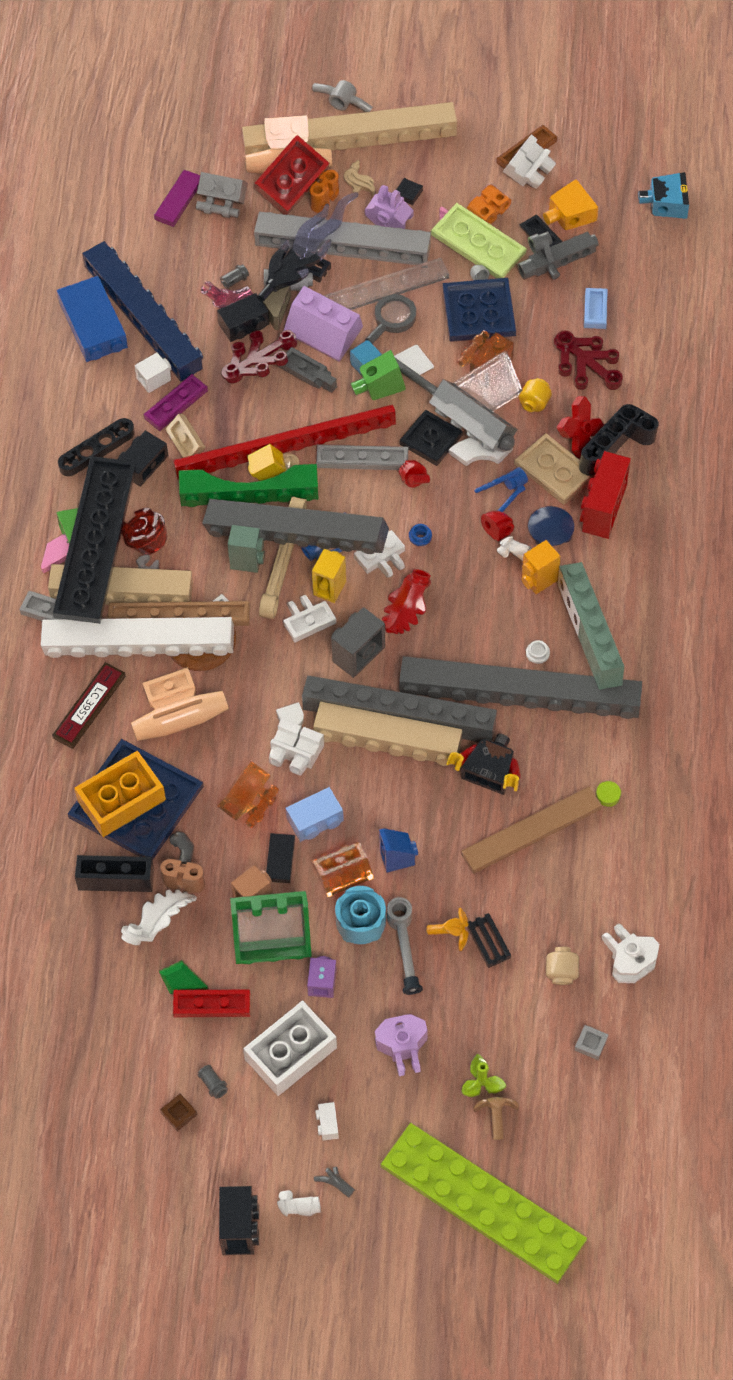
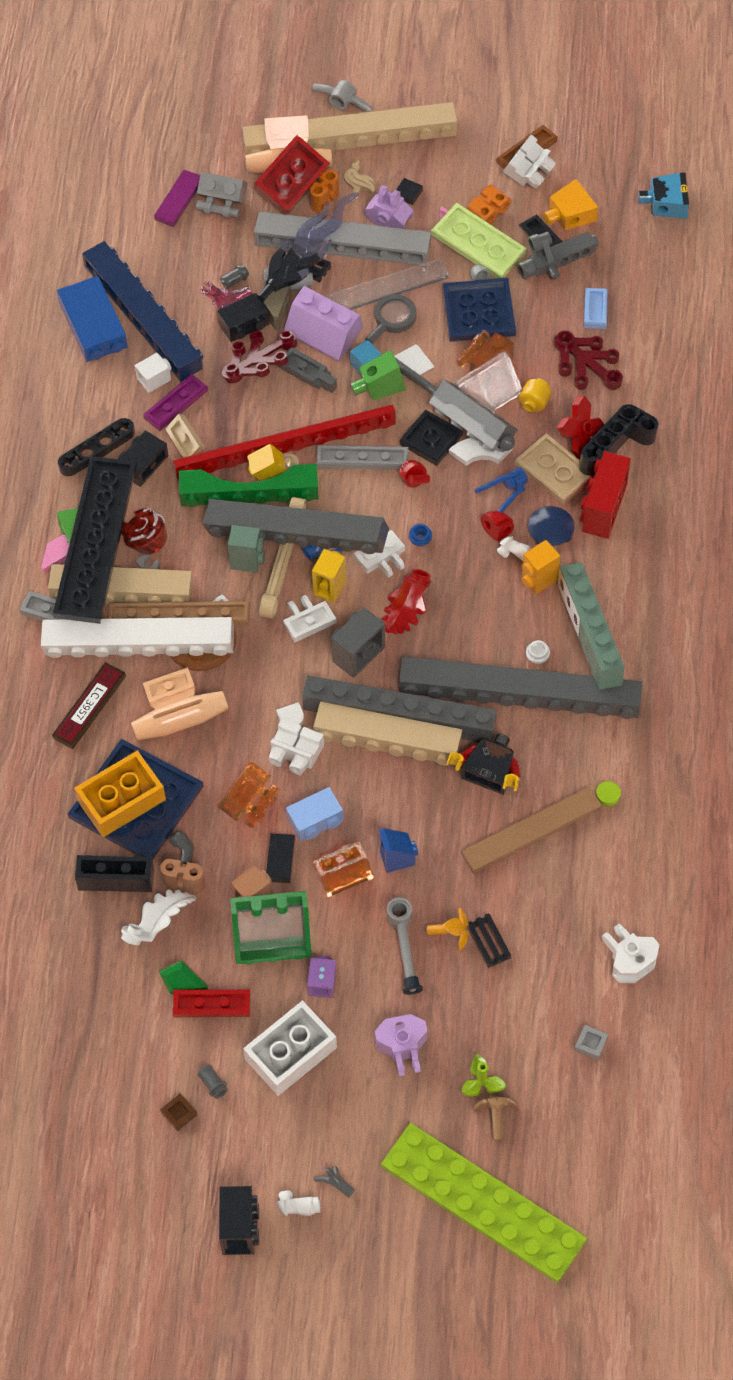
(328, 1121): white piece -> none
(362, 928): medium azure brick -> none
(562, 966): tan head -> none

